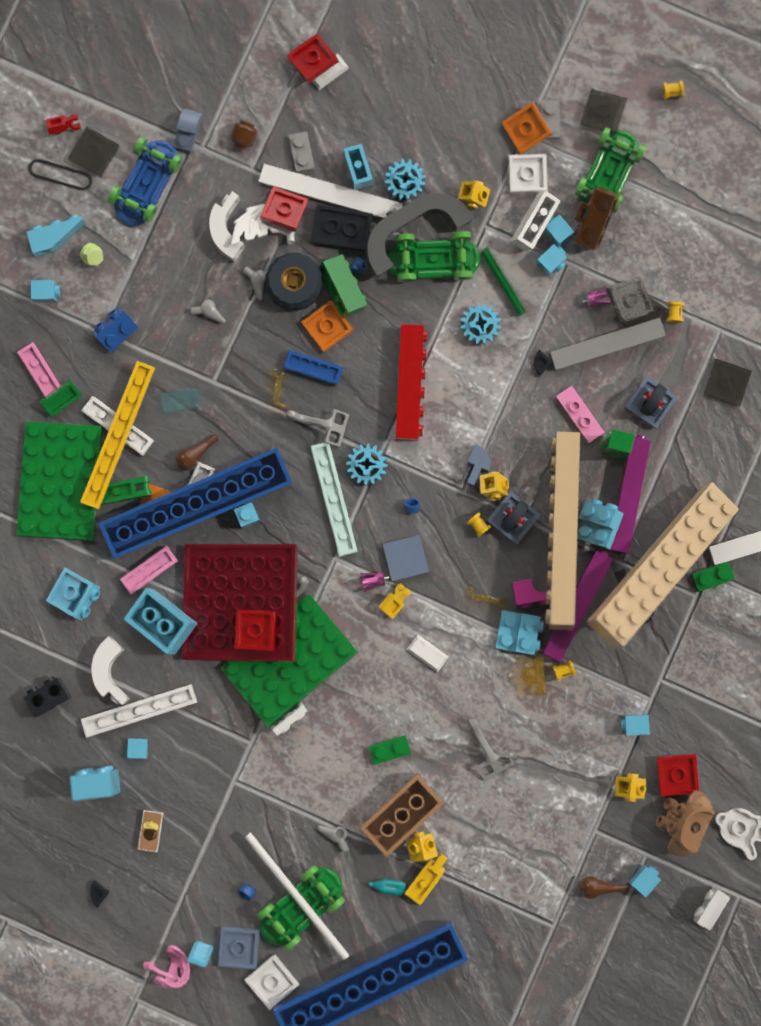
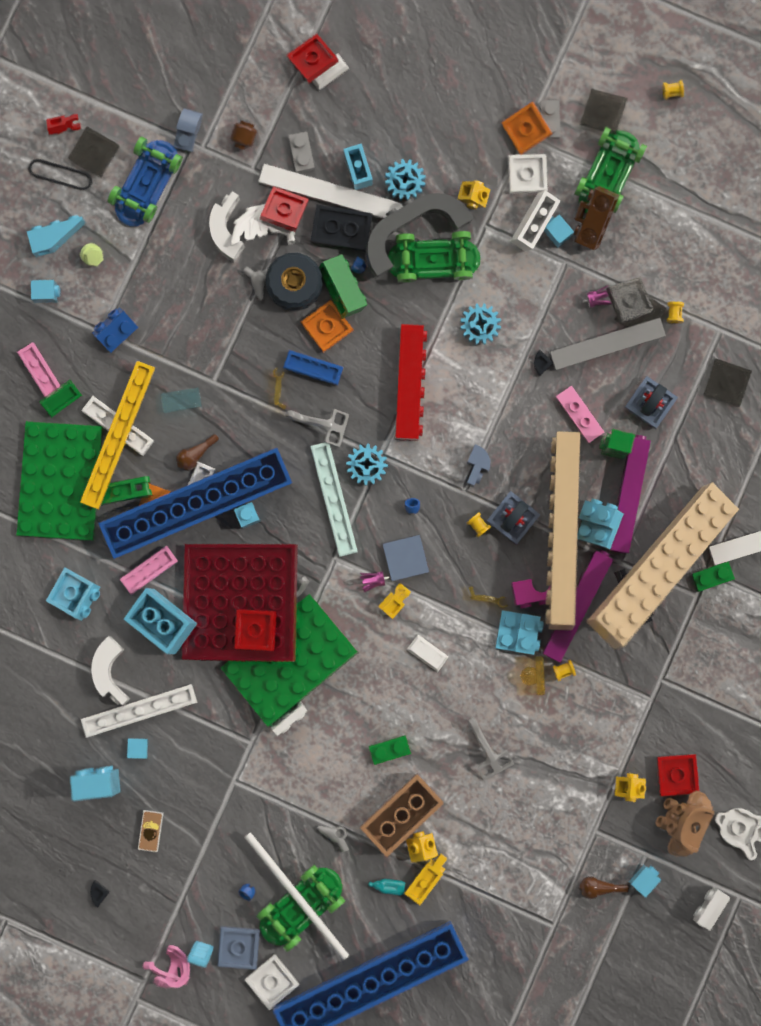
(49, 700): black brick -> none
(209, 311): light grey animal -> none
(494, 485): yellow brick -> none
(501, 278): green axle -> none
(552, 260): medium azure brick -> none
(635, 724): medium azure brick -> none

